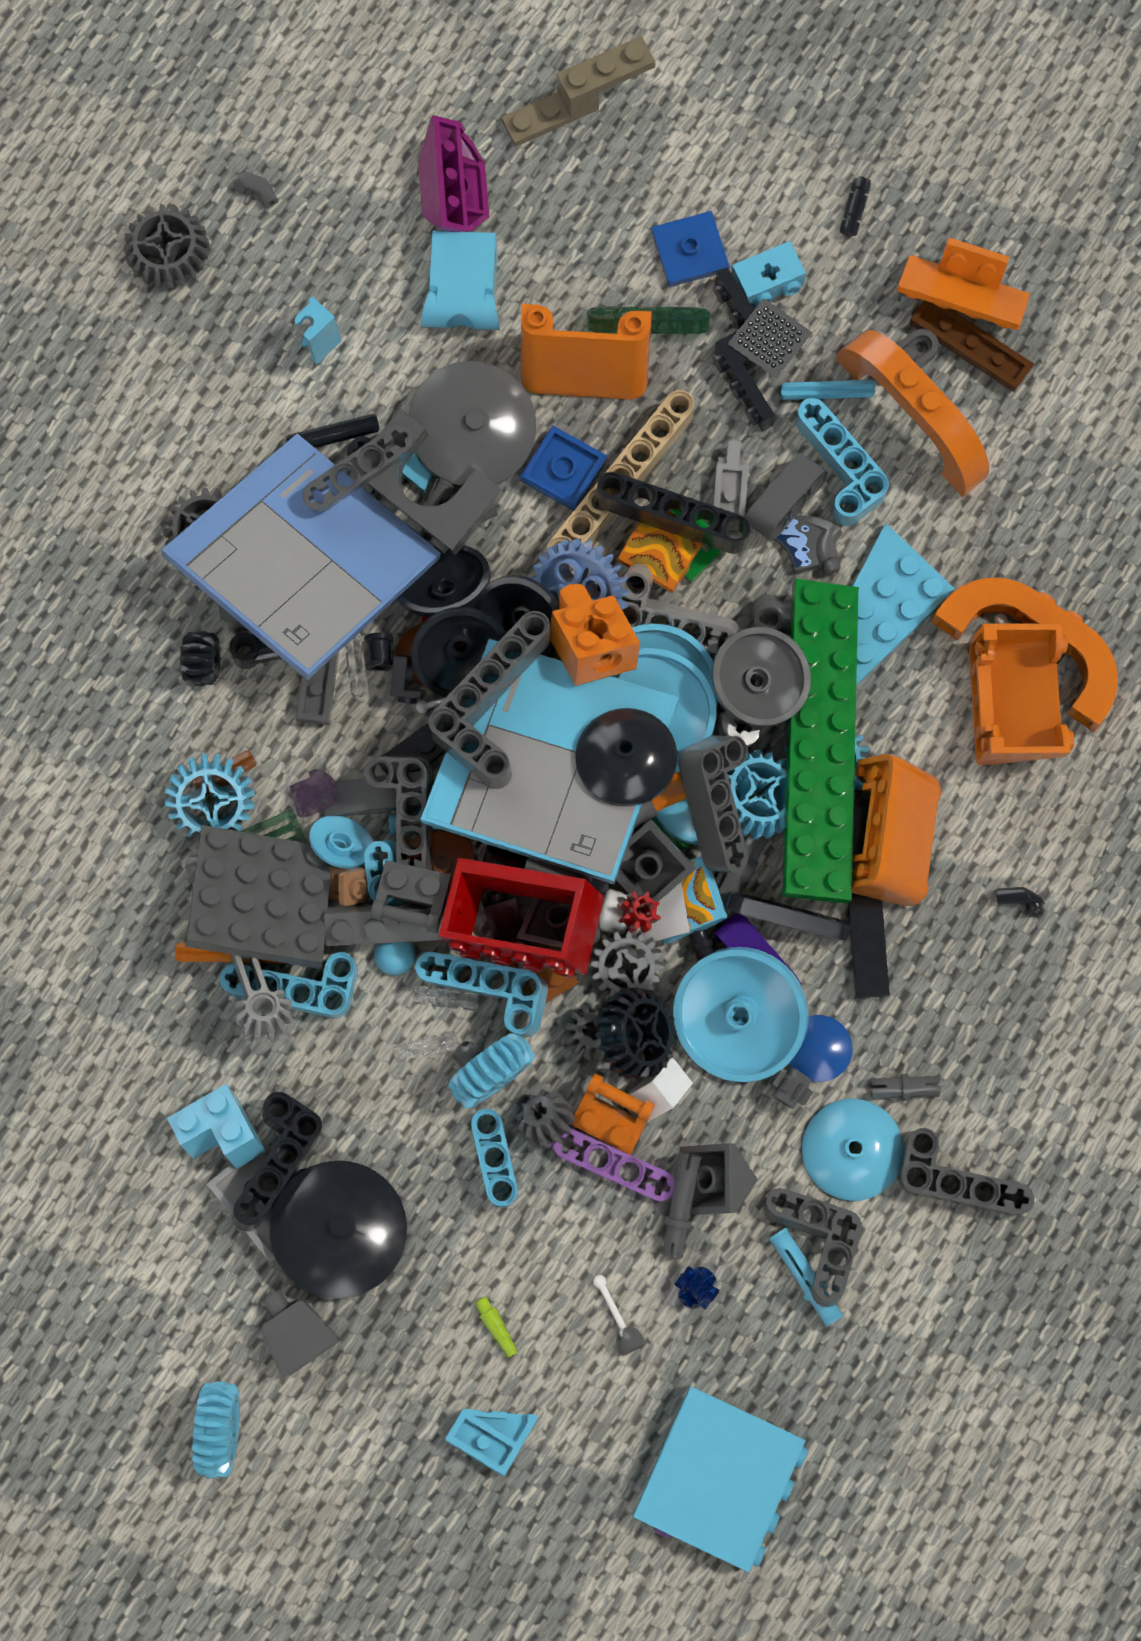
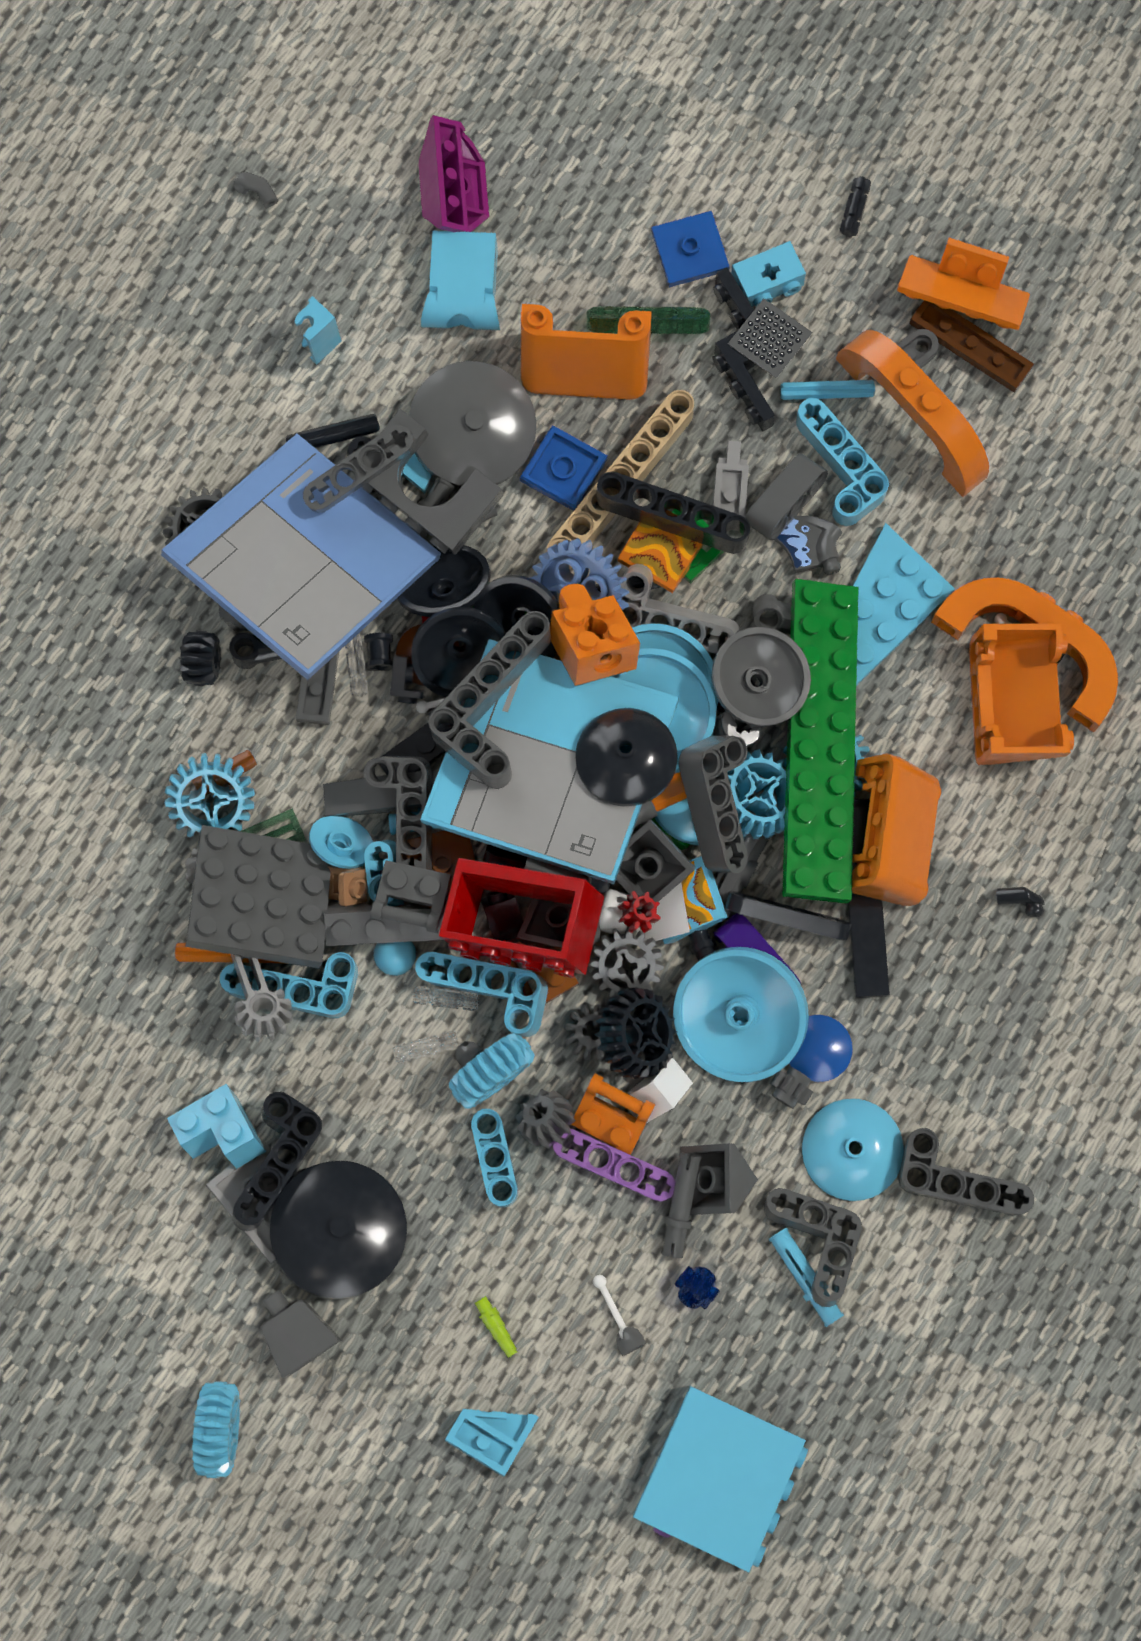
(191, 246): dark grey gear -> none
(314, 793): clear purple bracket -> none
(579, 91): dark tan bracket -> none
(905, 1087): dark grey pin -> none

